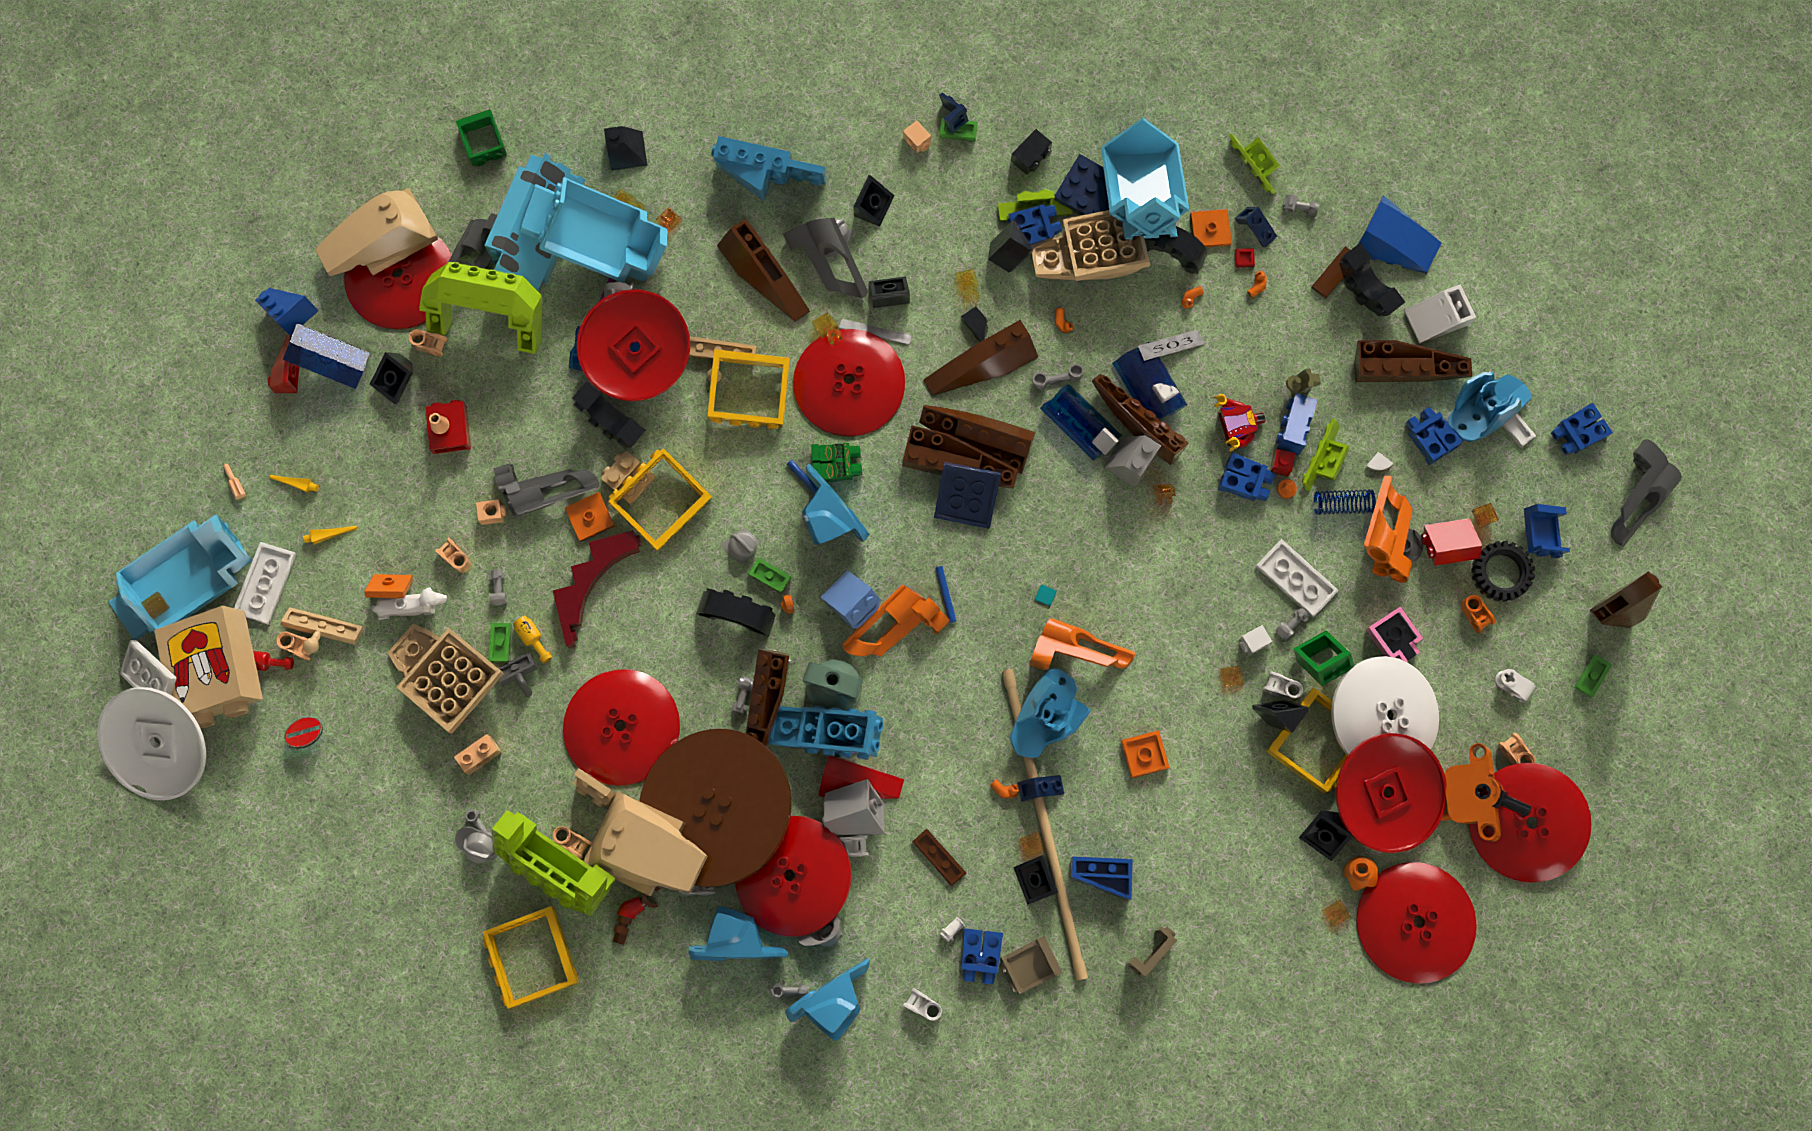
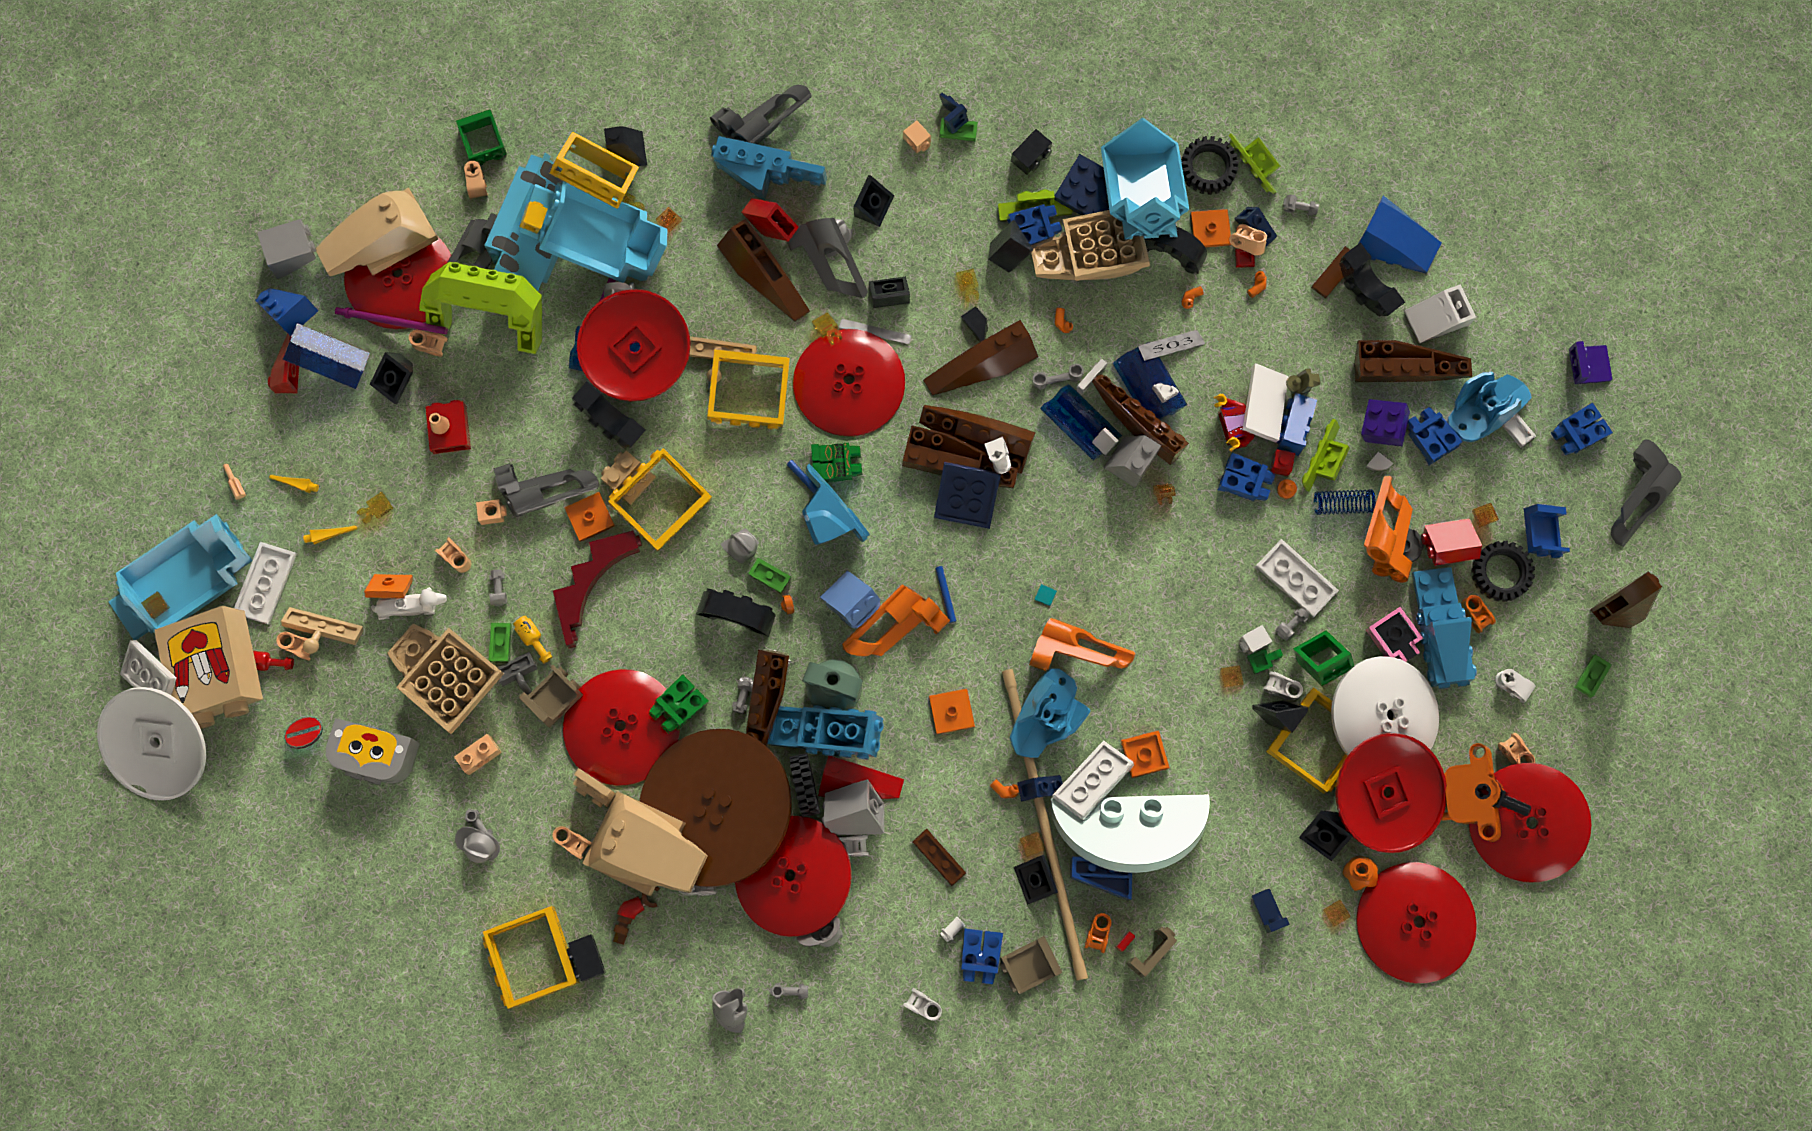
(287, 247): none -> light grey slope
(348, 313): none -> magenta bar
(370, 753): none -> brick
(378, 506): none -> clear yellow plate
(475, 182): none -> light nougat piece
(533, 217): none -> yellow brick
(549, 864): lime wedge -> none
(552, 696): none -> dark tan panel
(586, 958): none -> black brick
(588, 181): none -> yellow window
(674, 710): none -> green hips
(724, 1009): none -> light grey helmet
(734, 937): dark azure piece -> none
(754, 126): none -> dark grey panel
(770, 219): none -> red brick
(804, 785): none -> black tyre
(831, 1005): dark azure piece -> none
(951, 711): none -> orange plate
(998, 455): none -> white piece
(1087, 381): none -> white tile
(1093, 780): none -> white tile
(1098, 934): none -> orange piece
(1126, 940): none -> red tile
(1135, 831): none -> light aqua plate
(1209, 146): none -> black tyre
(1250, 239): none -> light nougat piece
(1262, 660): none -> green plate
(1265, 403): none -> white tile
(1269, 911): none -> dark blue bracket
(1385, 422): none -> dark purple brick
(1443, 629): none -> dark azure wedge
(1590, 363): none -> dark purple bracket

